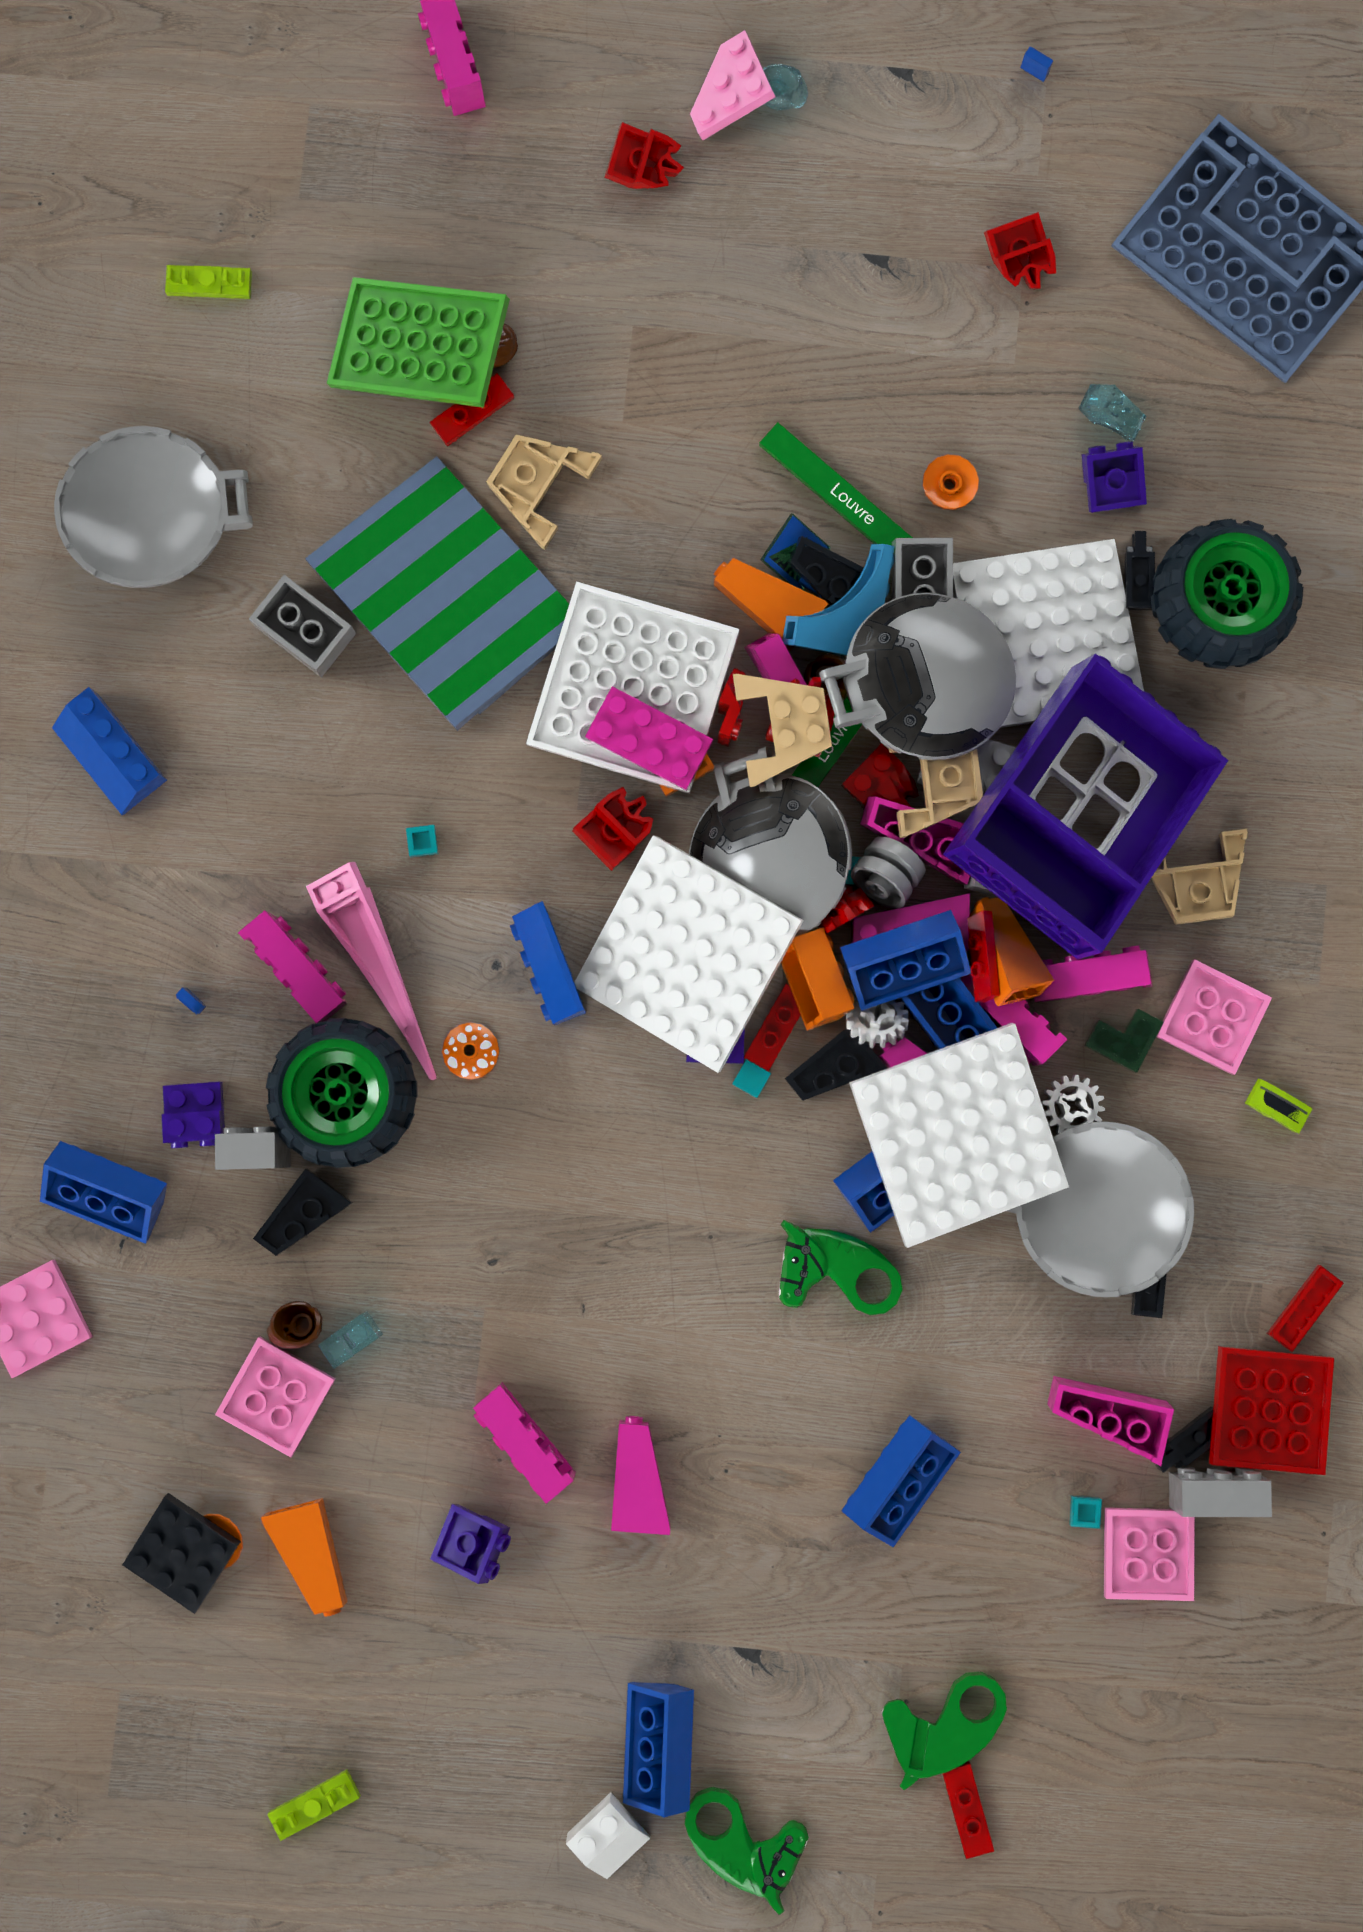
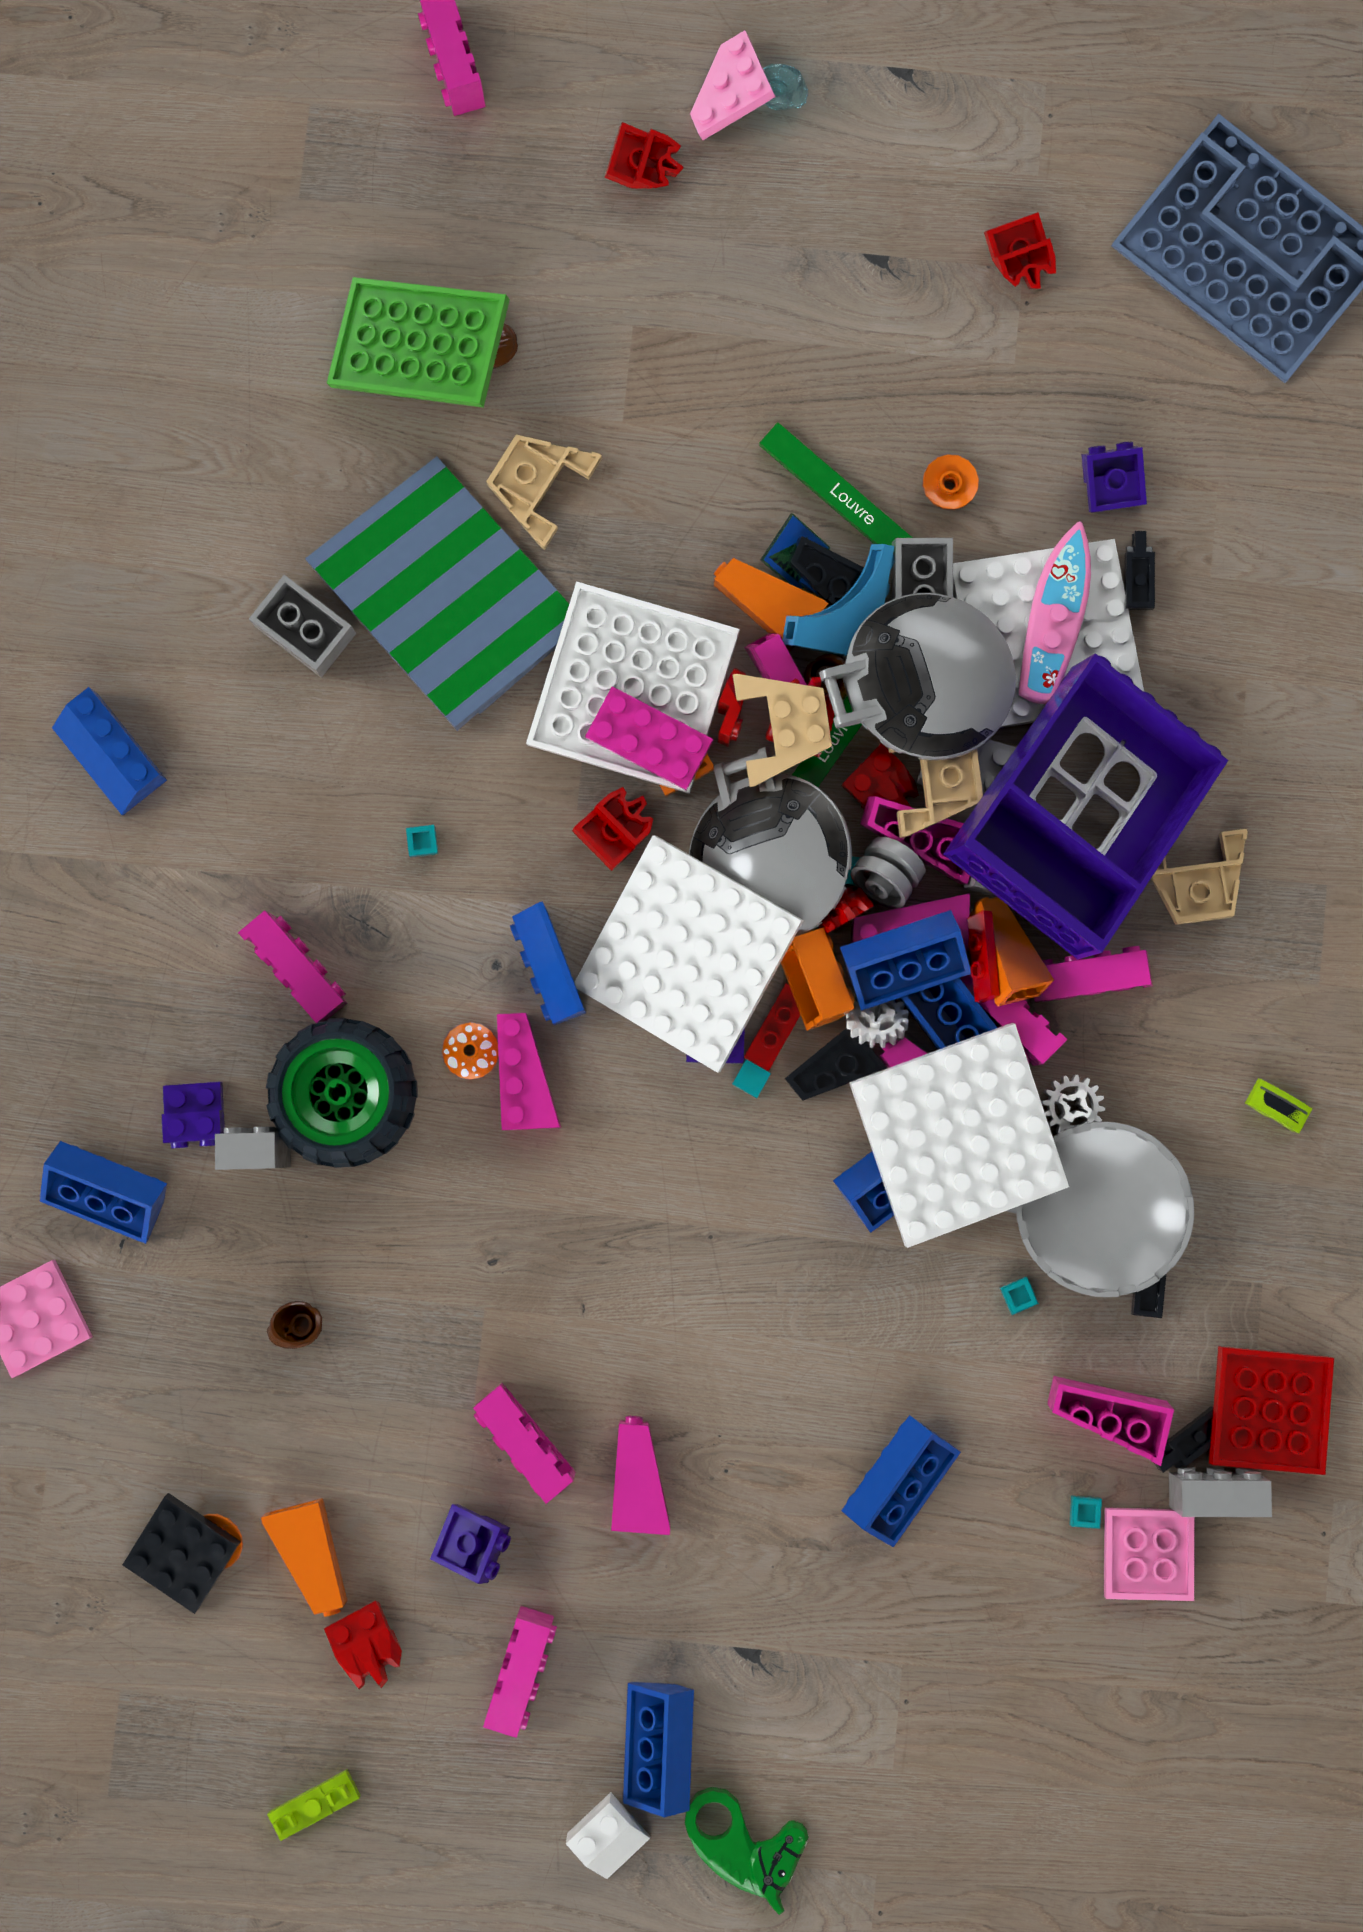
(145, 507): light grey dish -> none
(190, 1000): blue tile -> none
(208, 281): lime plate -> none
(275, 1396): bright pink plate -> none
(300, 1212): black wing -> none
(350, 1339): clear light blue arch -> none
(355, 921): bright pink plate -> none
(364, 1644): none -> red plate
(462, 418): red plate -> none
(519, 1671): none -> dark pink wedge
(523, 1082): none -> dark pink wedge
(825, 1252): green animal -> none
(938, 1747): green animal -> none
(968, 1811): red plate -> none
(1018, 1295): none -> teal tile
(1036, 64): blue tile -> none
(1056, 616): none -> piece
(1112, 409): clear light blue arch -> none
(1128, 1047): clear green plate -> none
(1213, 1017): bright pink plate -> none
(1260, 577): wheel -> none
(1305, 1308): red plate -> none

